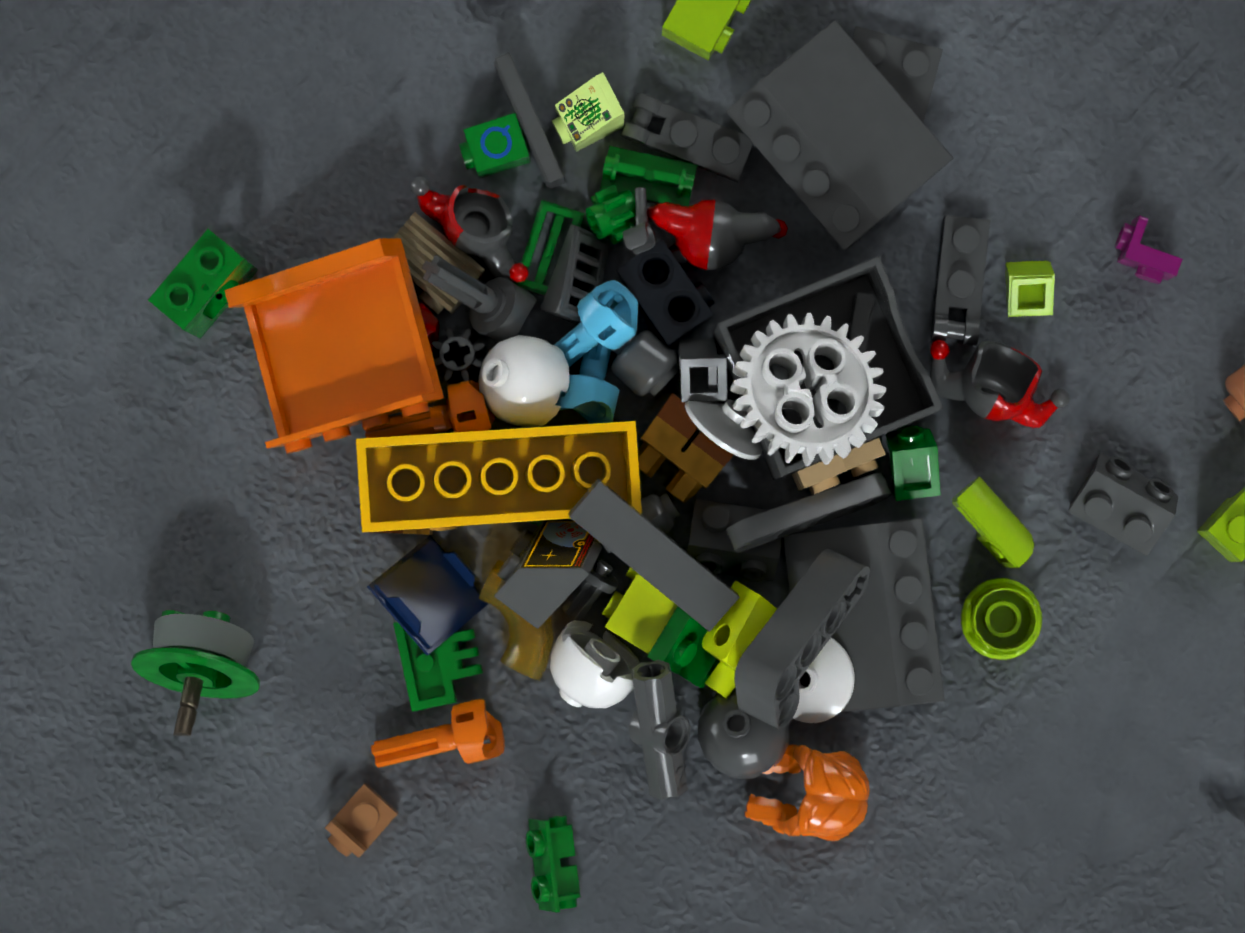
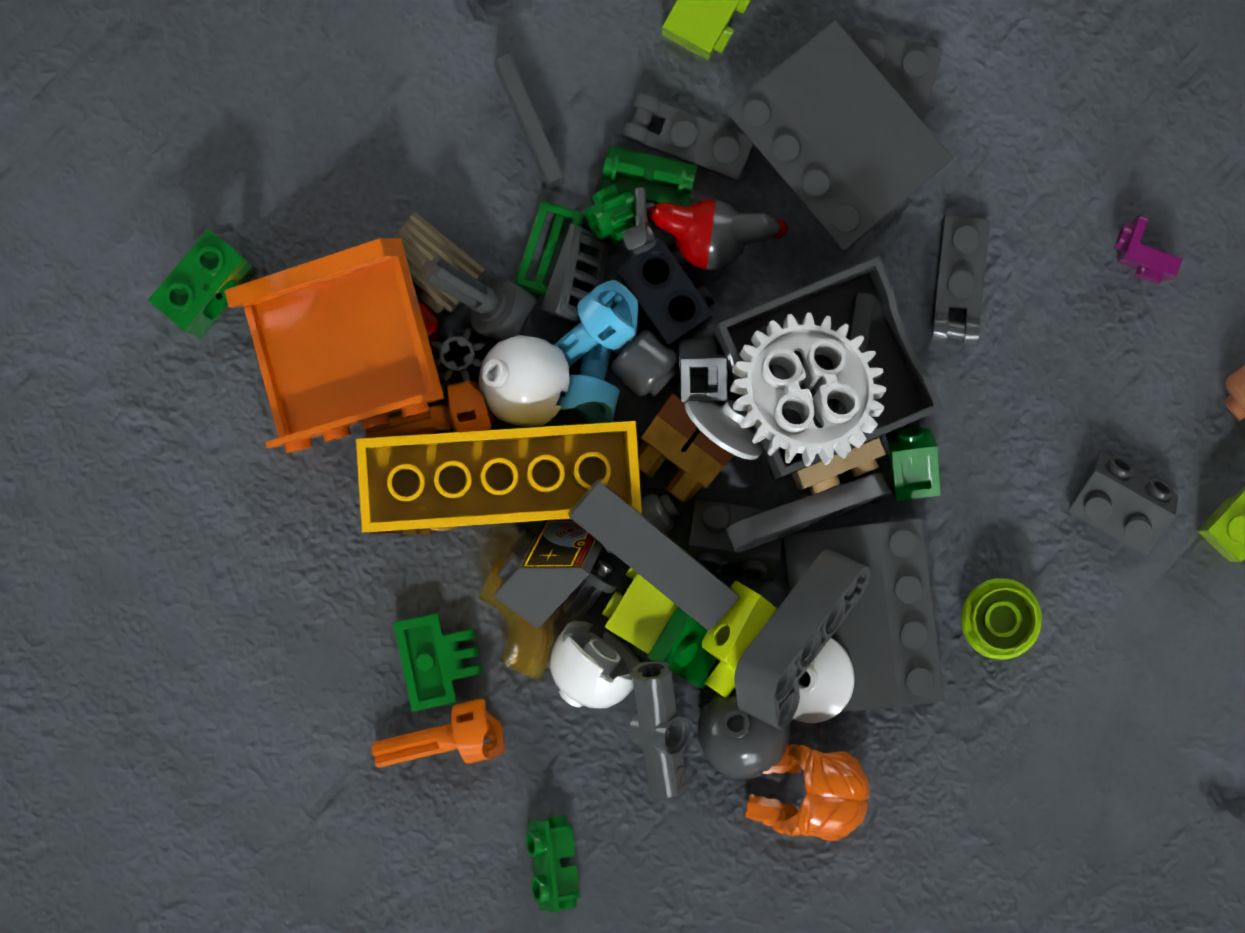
(198, 659): piece -> none
(360, 822): medium nougat bracket -> none
(429, 594): dark blue piece -> none
(474, 223): dark grey piece -> none
(494, 146): green brick -> none
(588, 113): yellowish green slope -> none
(995, 384): dark grey piece -> none
(995, 524): lime brick -> none
(1029, 288): lime slope -> none

